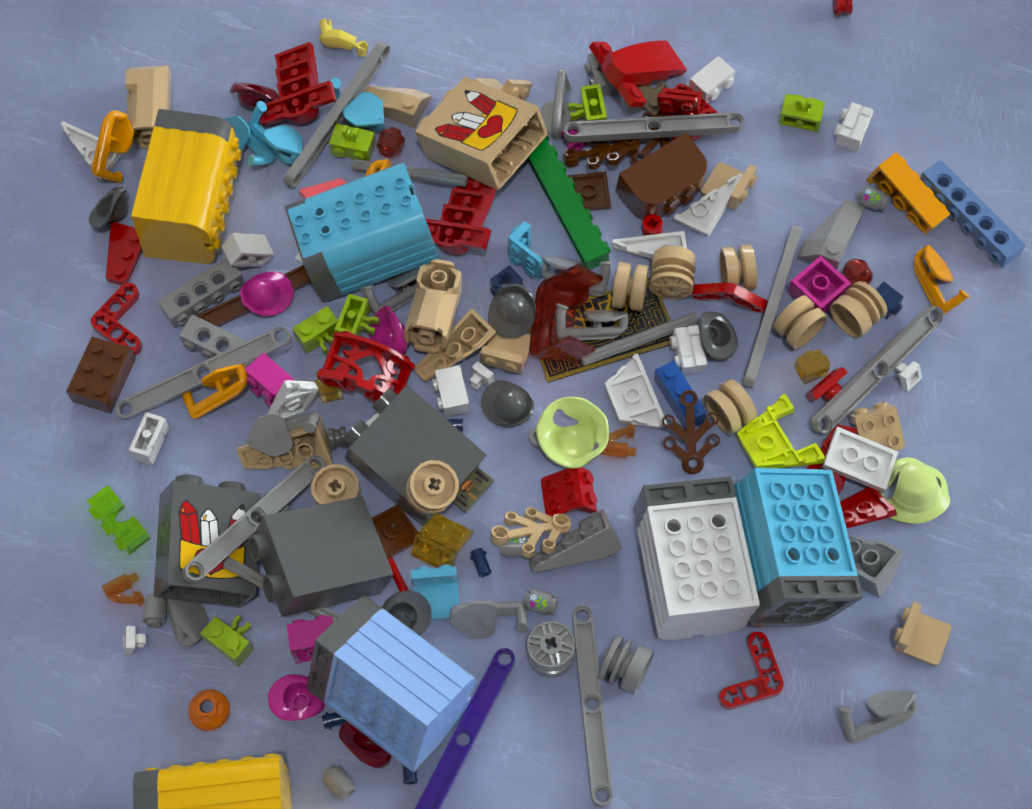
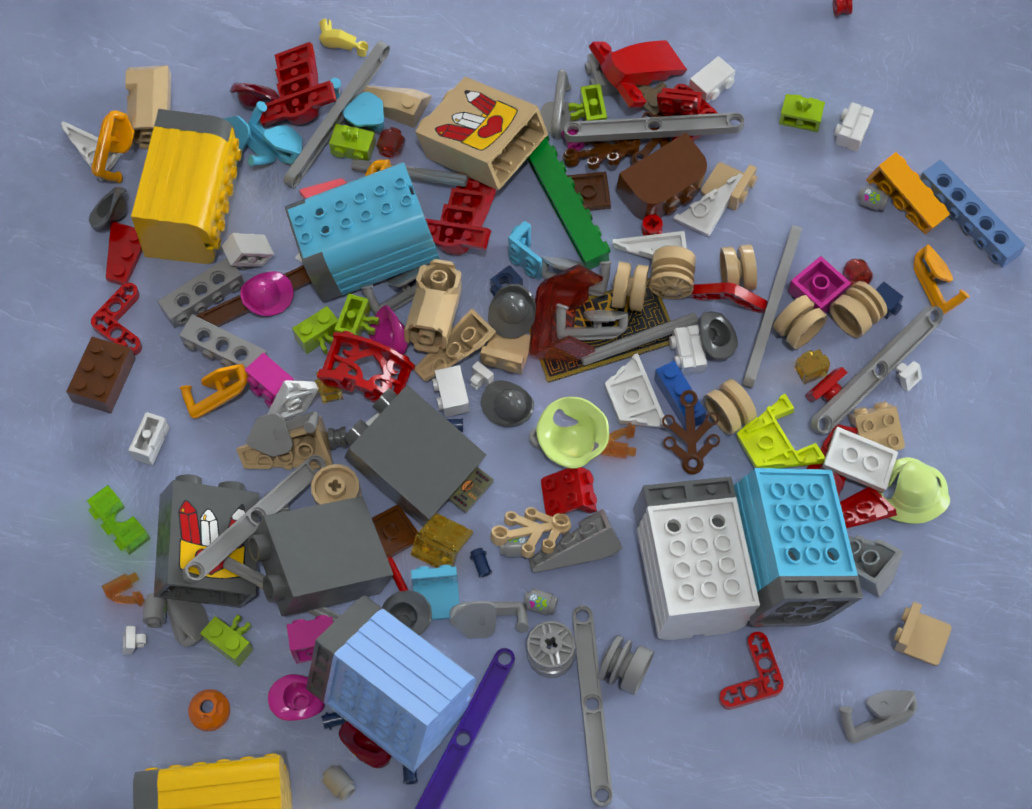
(189, 379): light grey beam -> none
(439, 476): tan wheel -> none
(513, 87): tan bracket -> none
(833, 235): light grey wedge -> none

